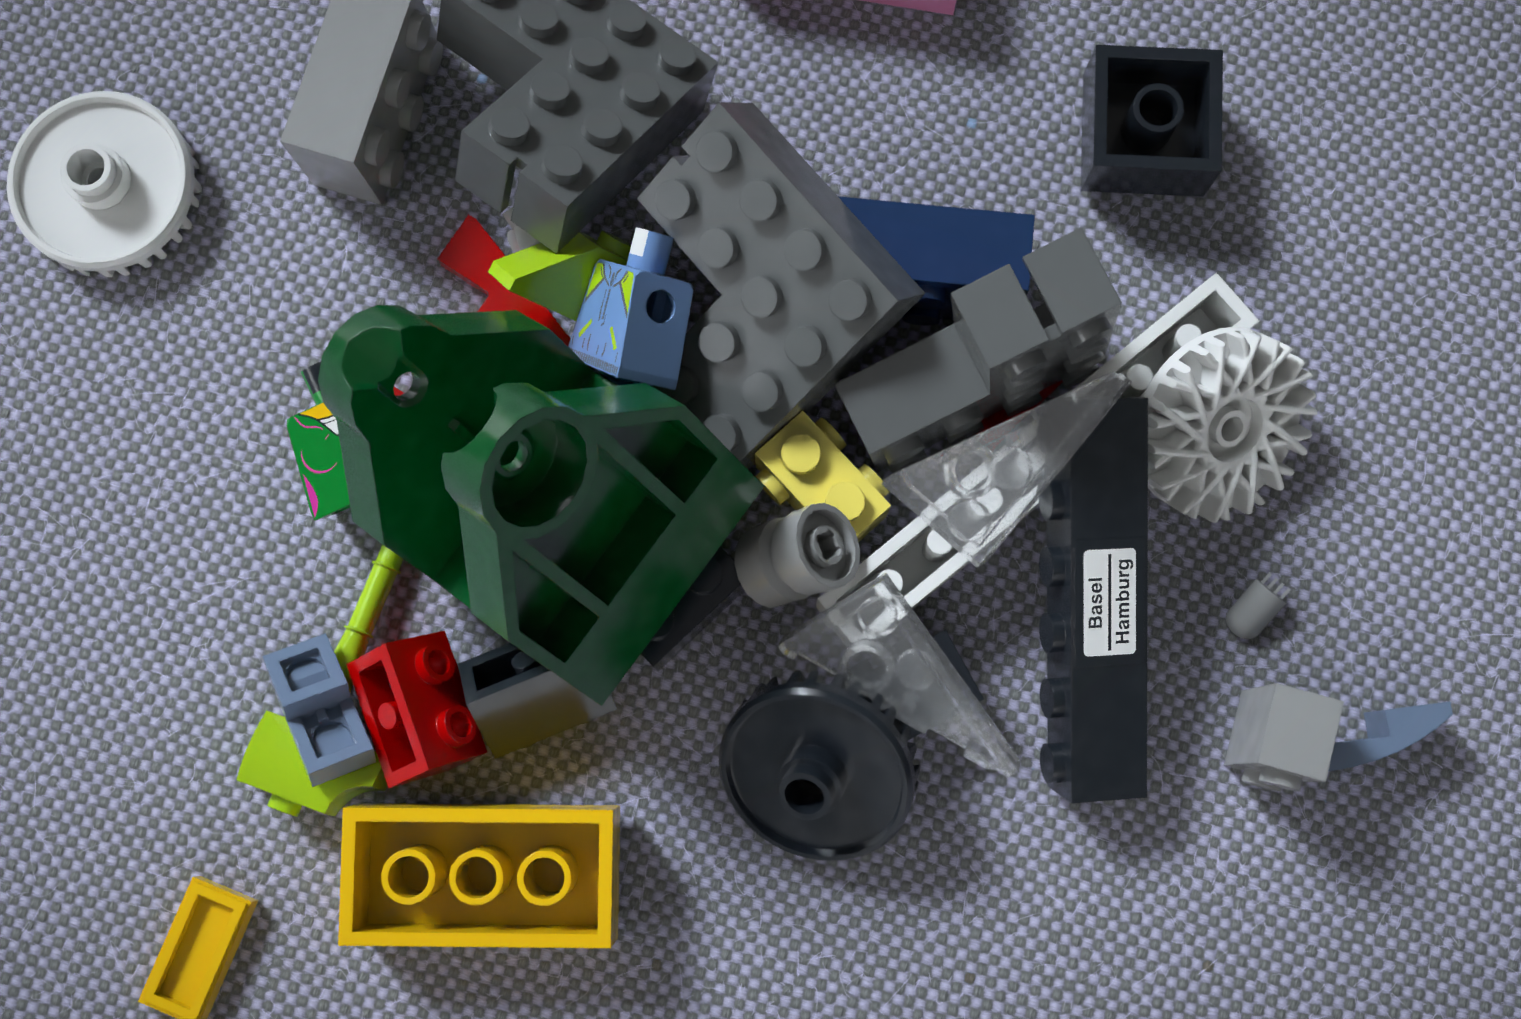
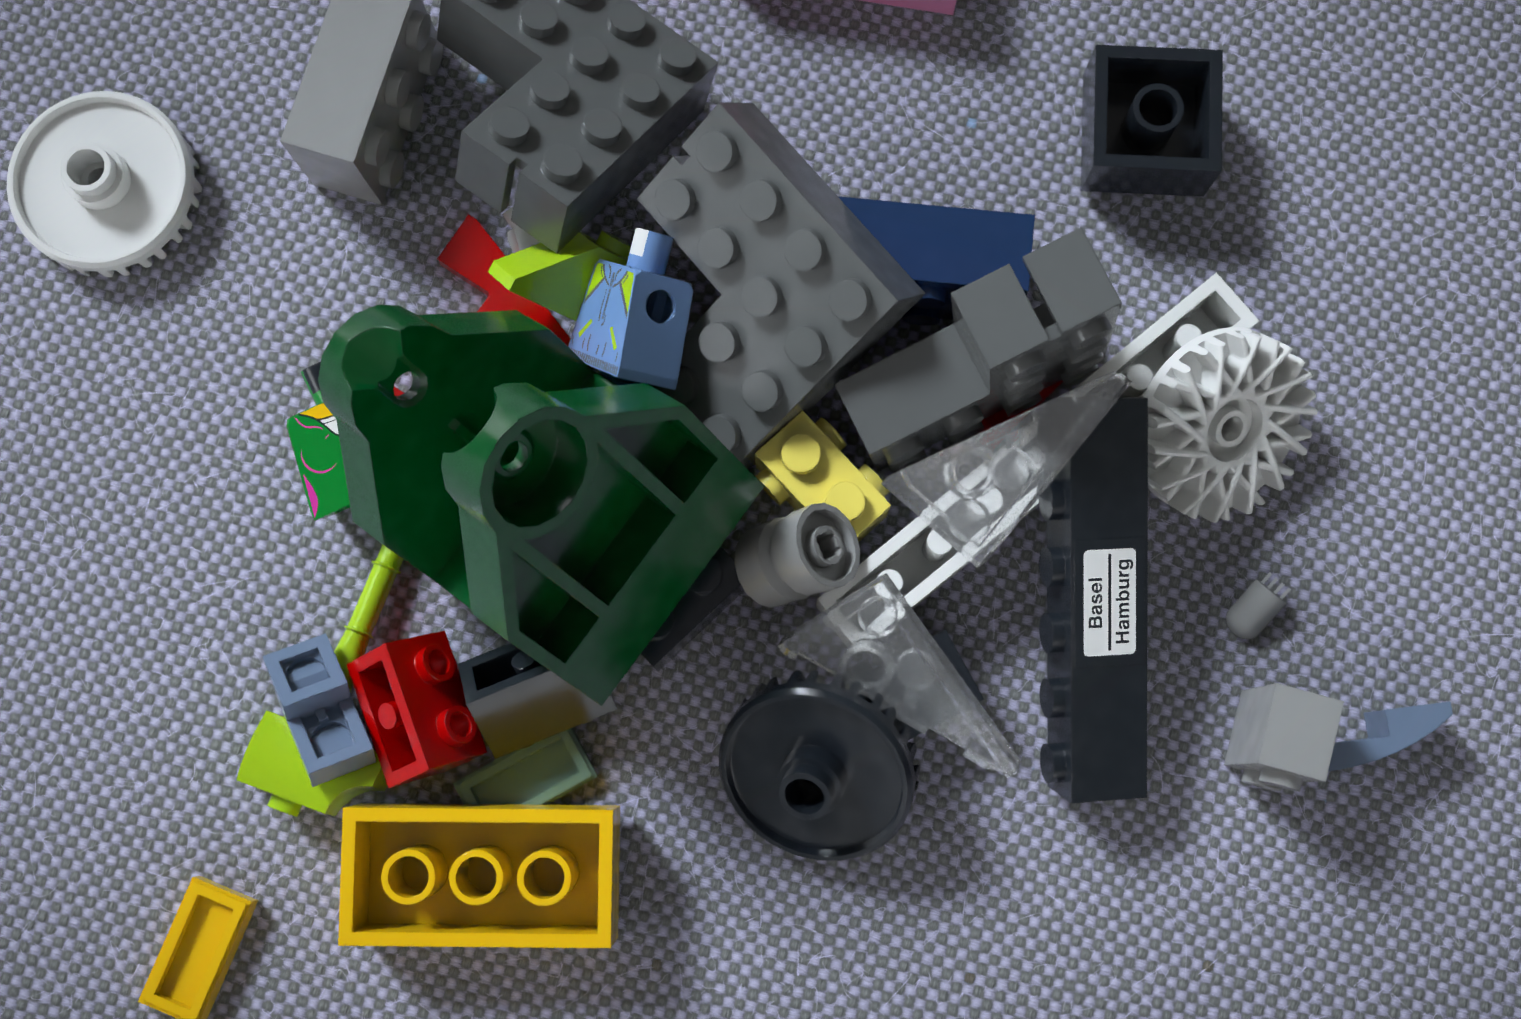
(530, 774): none -> sand green tile

